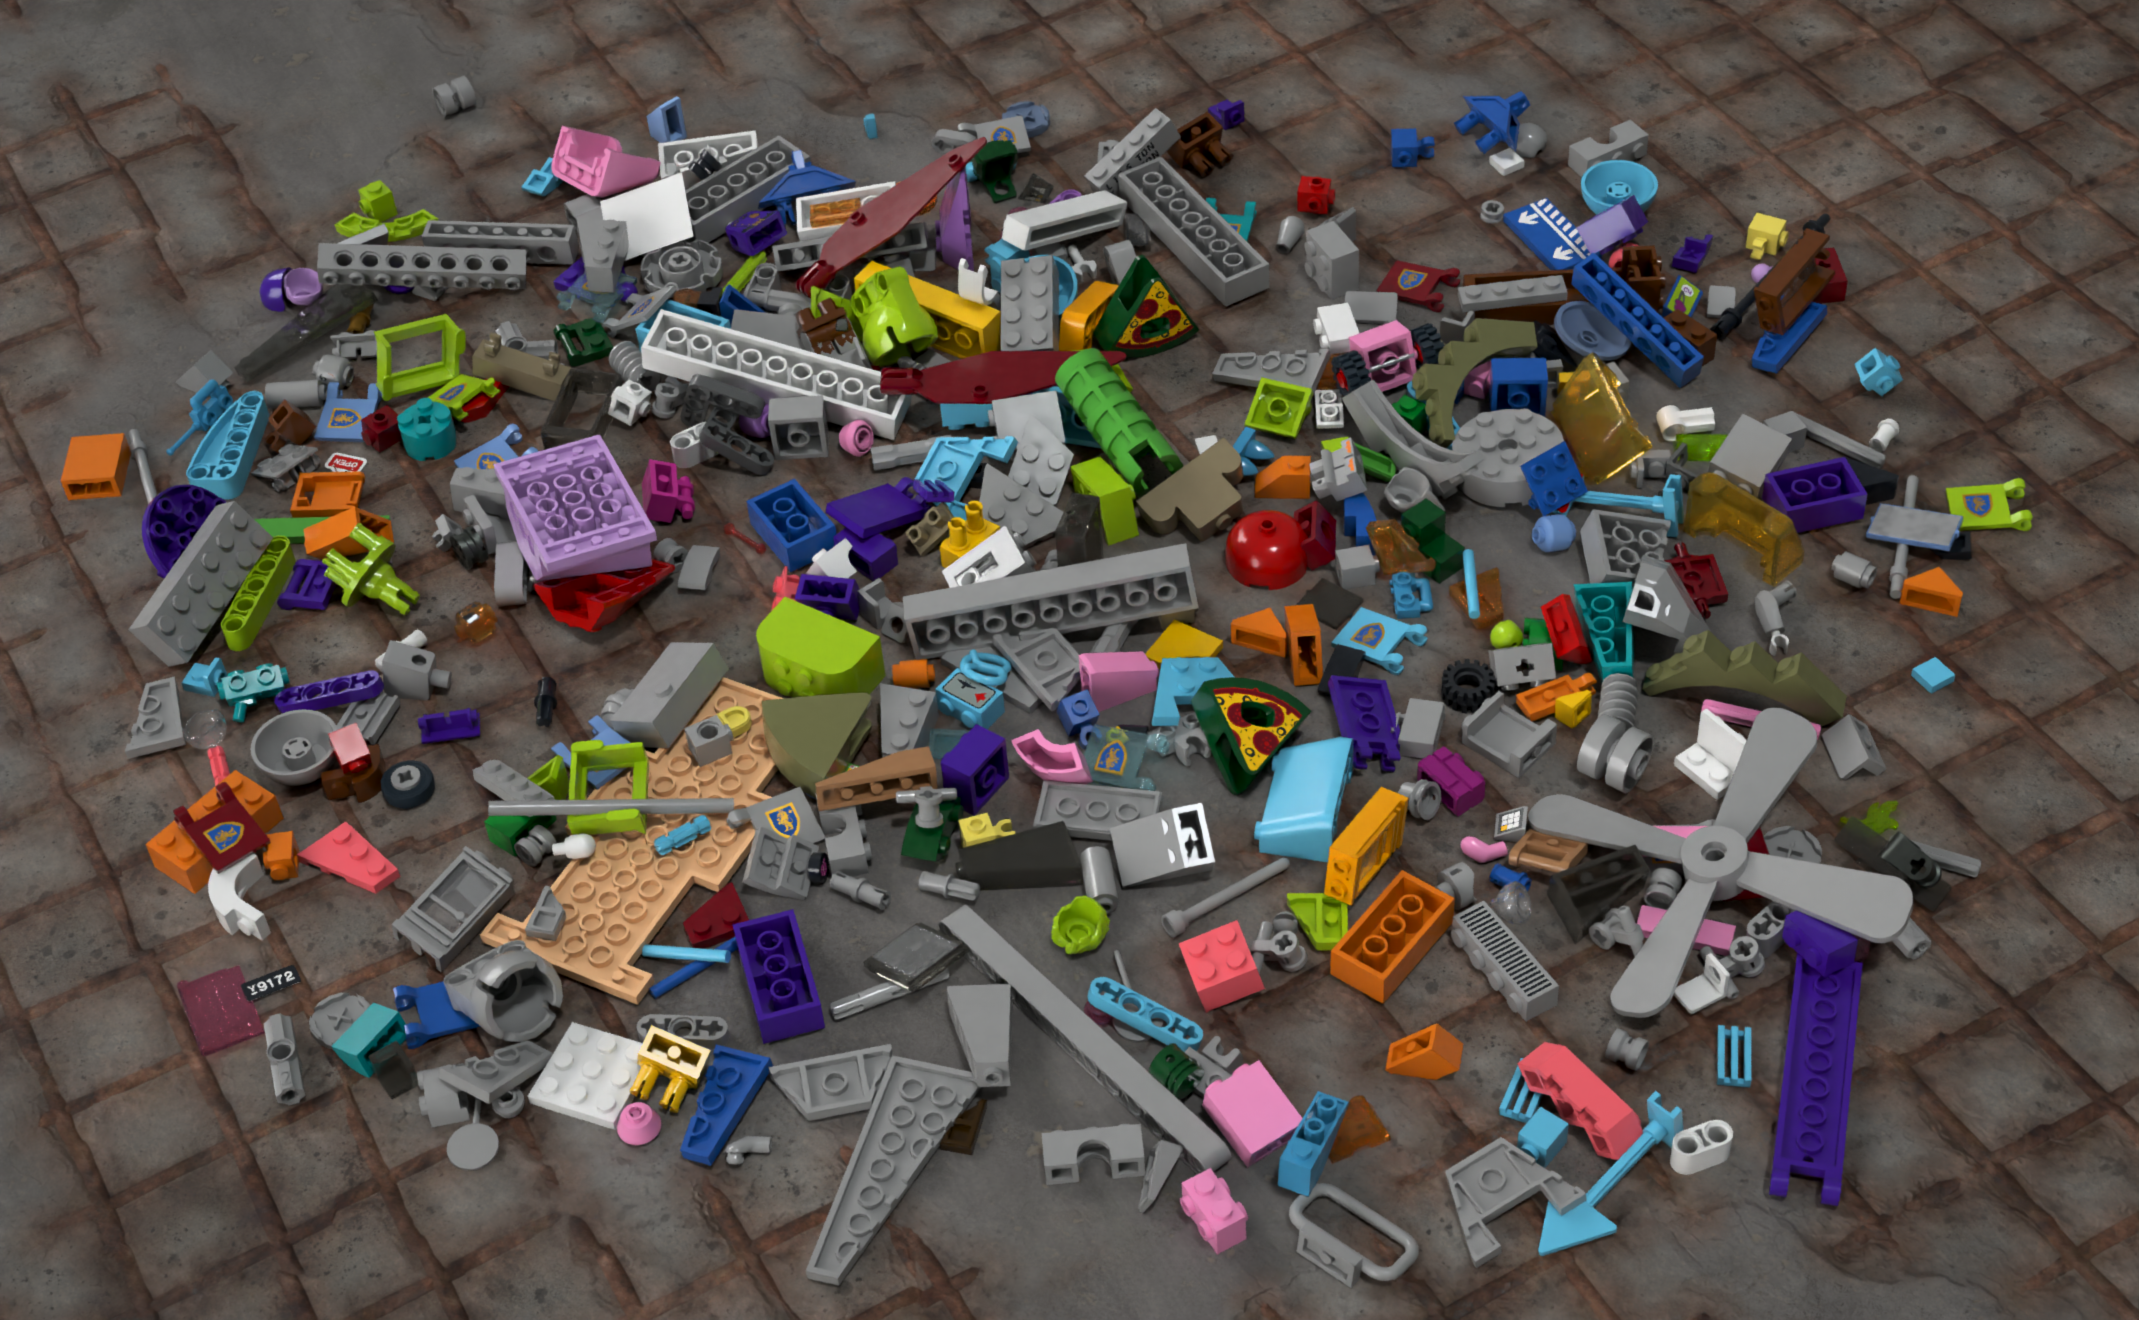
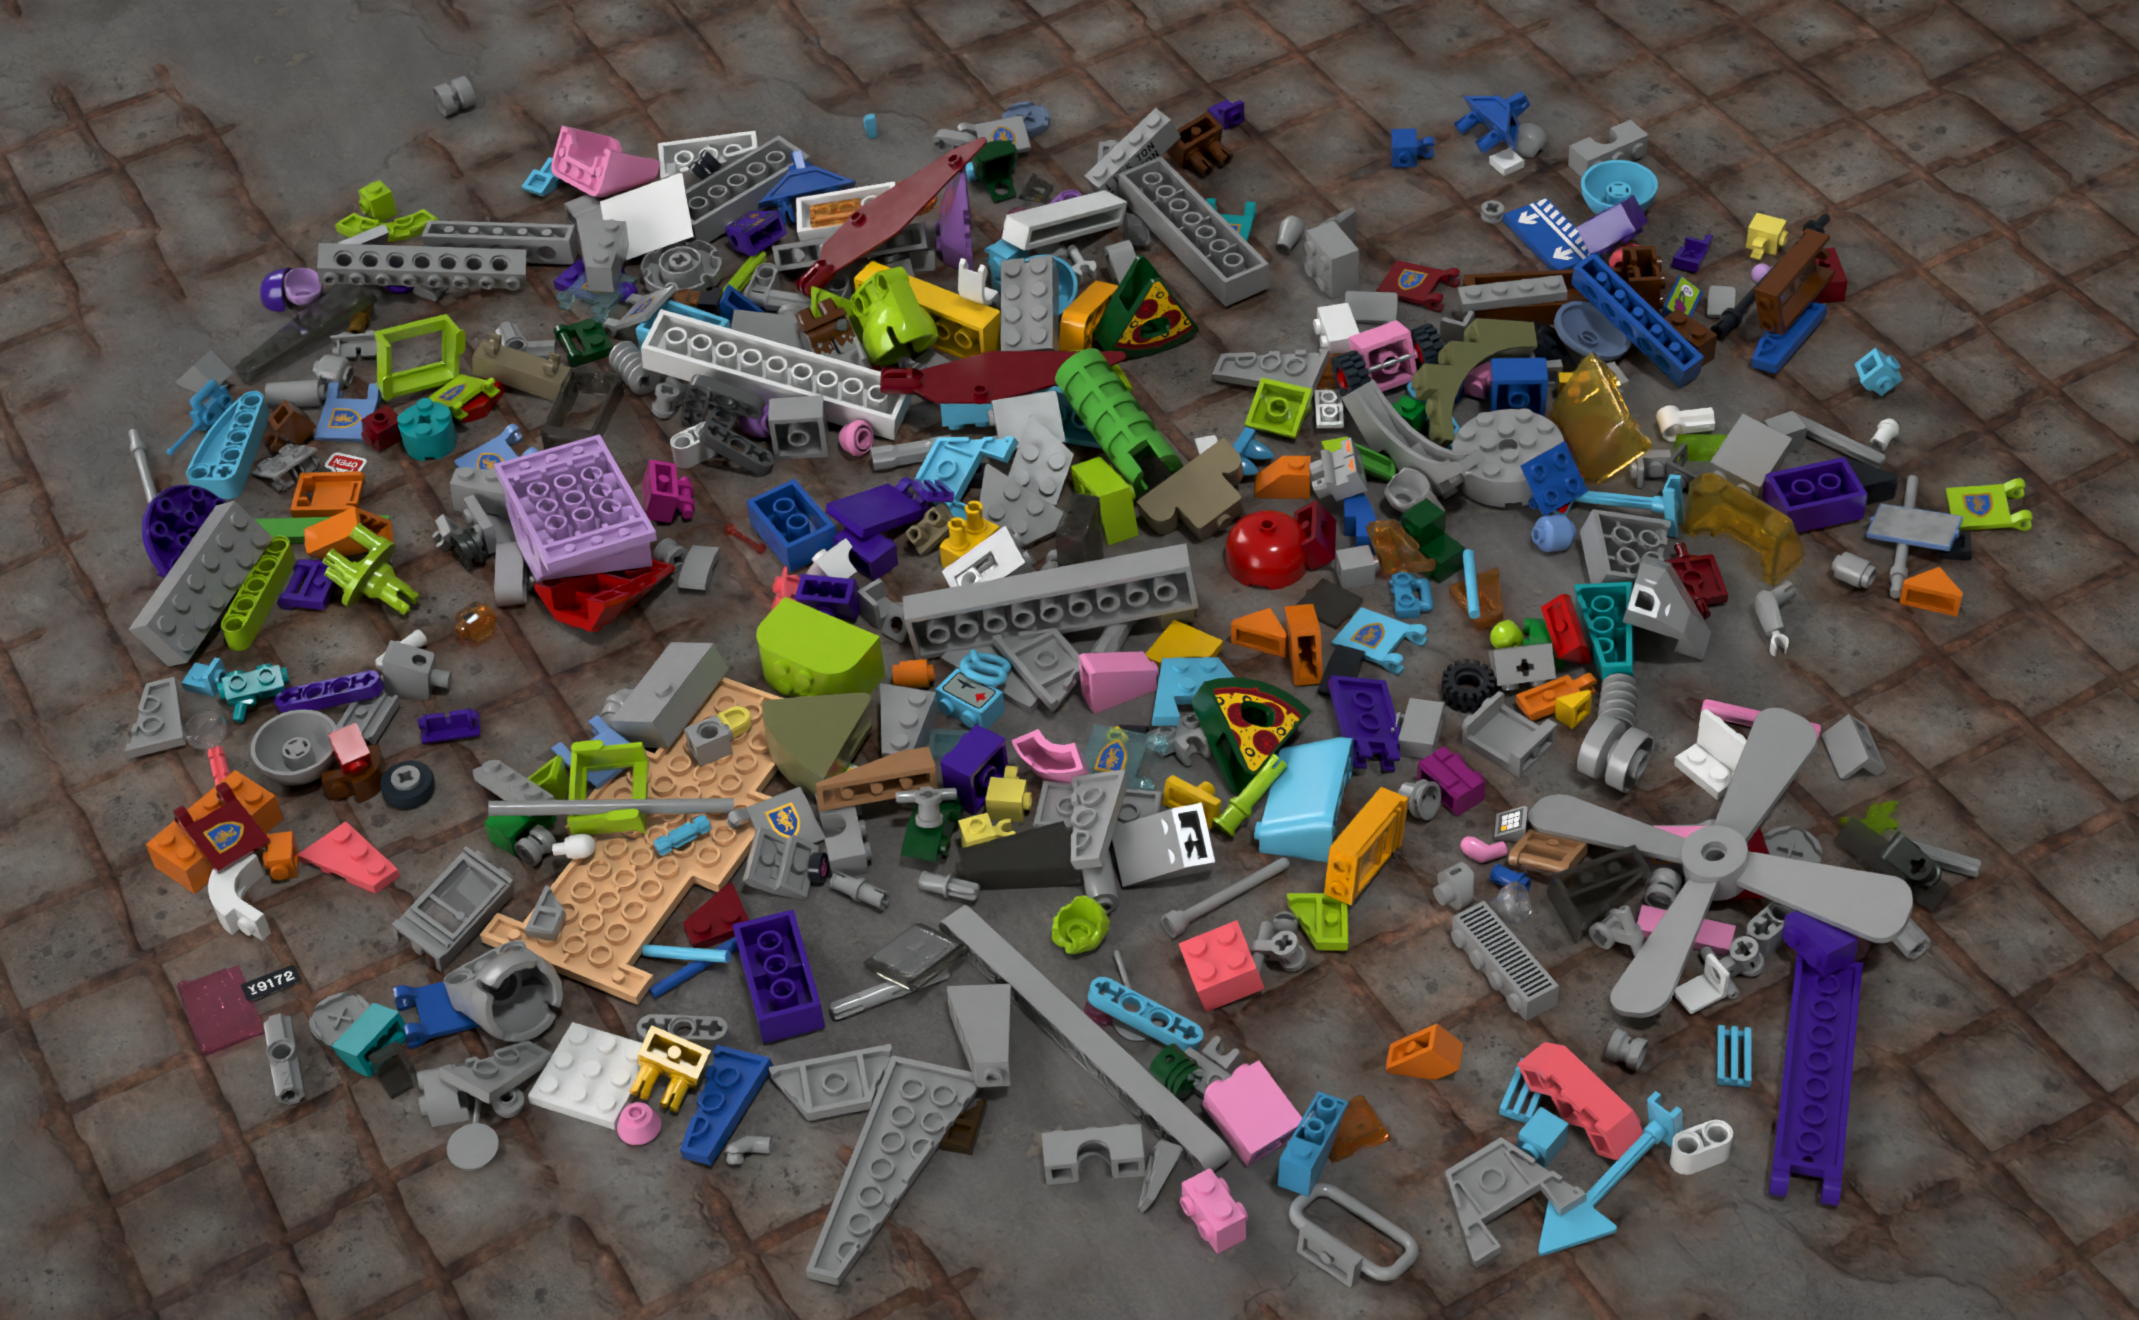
(96, 466): orange brick -> none
(545, 701): black axle -> none
(630, 402): white brick -> none
(667, 122): light blue slope -> none
(1008, 796): none -> light yellow brick
(1078, 715): blue brick -> none
(1096, 811): none -> light grey wing
(1181, 793): none -> yellow tile
(1240, 806): none -> lime pin
(1315, 195): red brick -> none
(1392, 936): orange brick -> none
(1749, 668): olive arch -> none
(1933, 675): medium azure tile -> none

